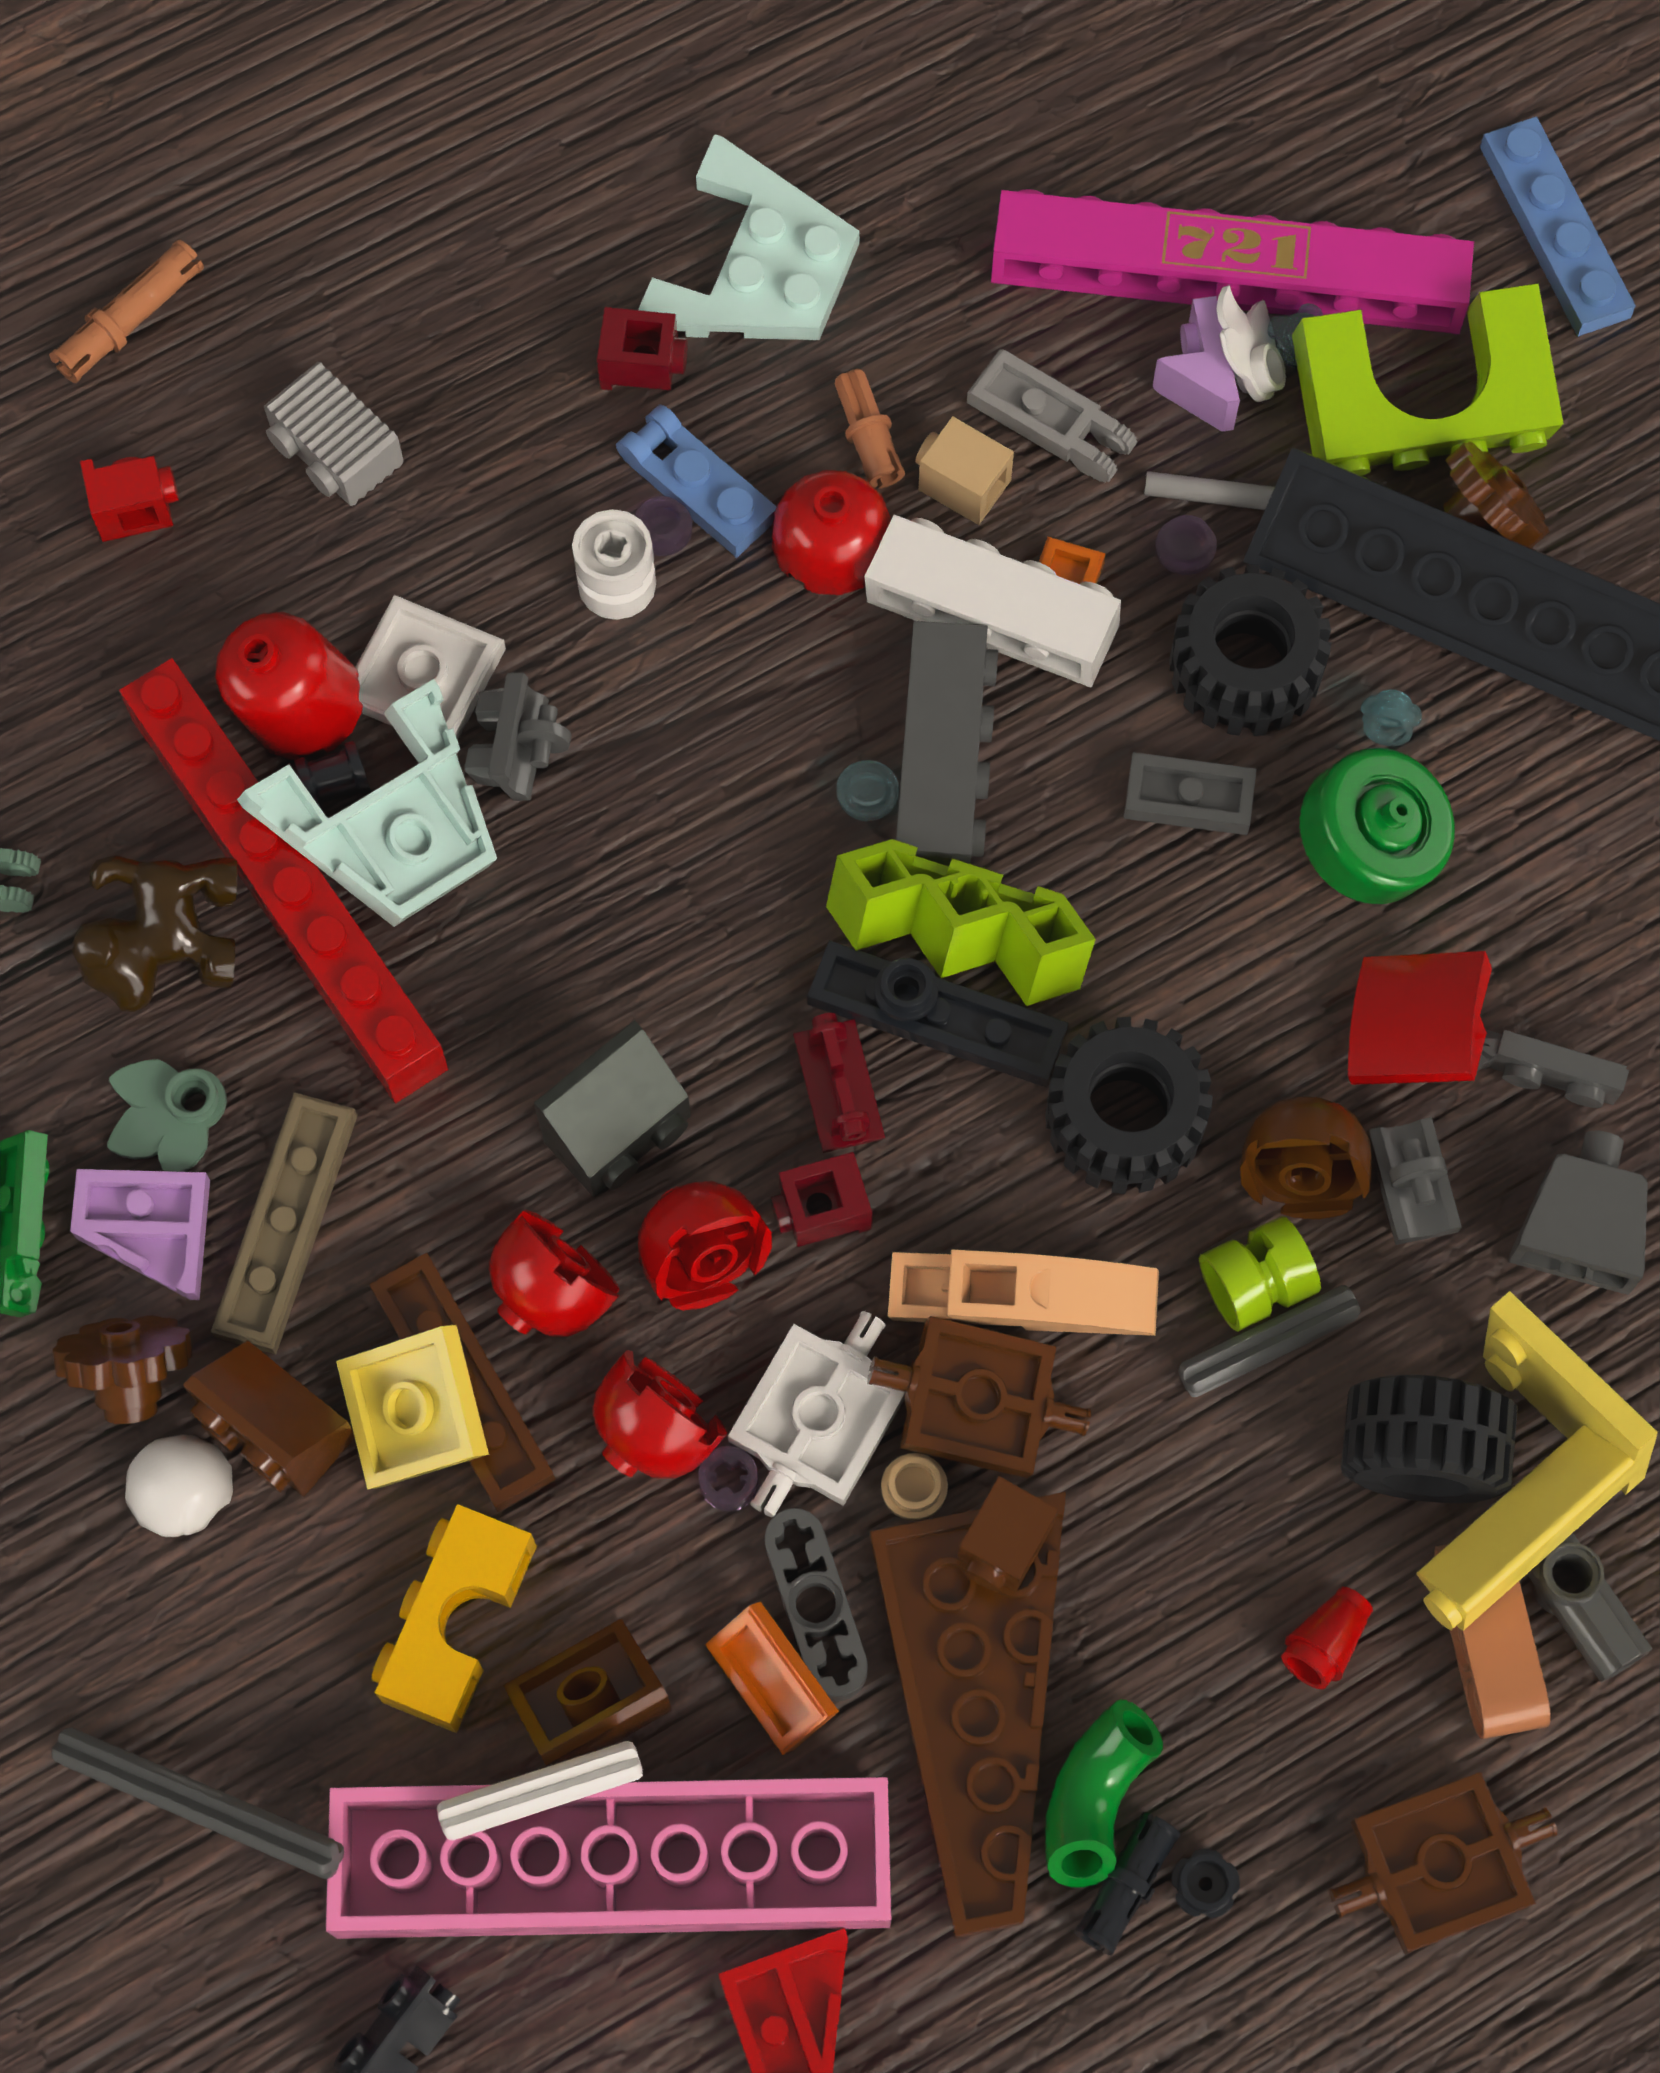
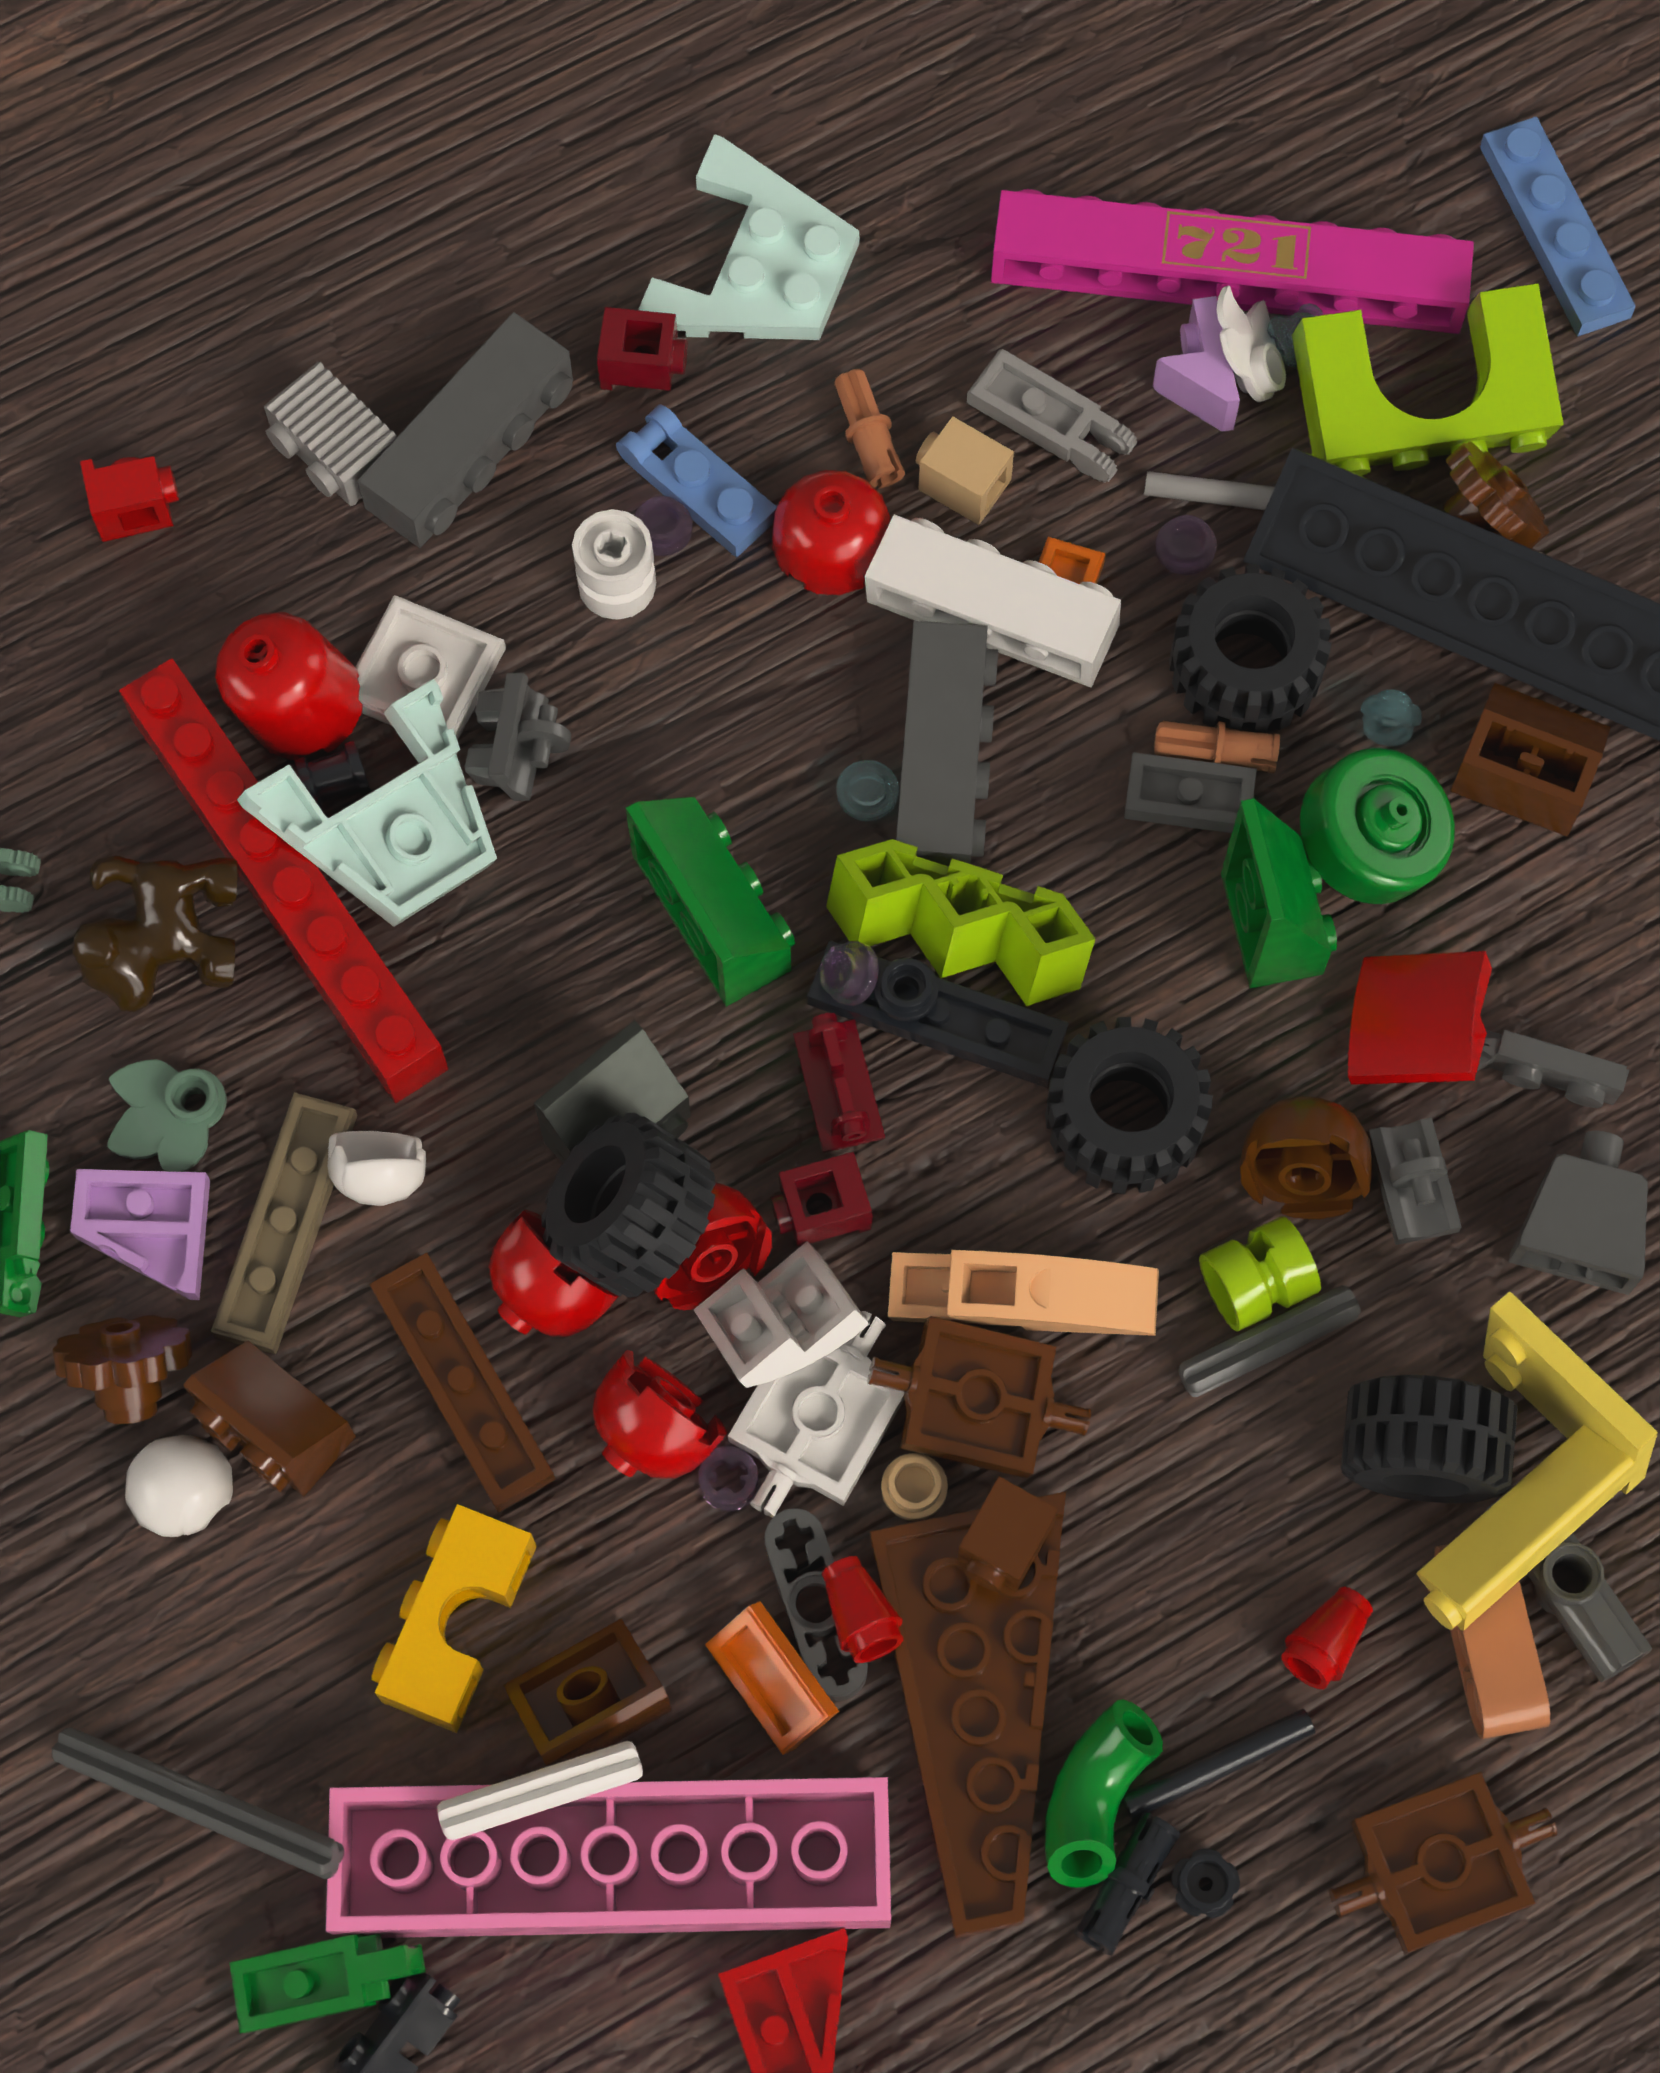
(109, 326): nougat pin -> none
(318, 1980): none -> green hinge
(376, 1165): none -> white hair
(412, 1407): light yellow plate -> none
(467, 431): none -> dark grey brick
(628, 1205): none -> black tyre
(709, 895): none -> green slope
(782, 1320): none -> white slope
(849, 972): none -> plate
(861, 1612): none -> red cone
(1217, 745): none -> nougat axle
(1218, 1764): none -> black bar
(1275, 900): none -> green slope
(1531, 759): none -> reddish brown slope

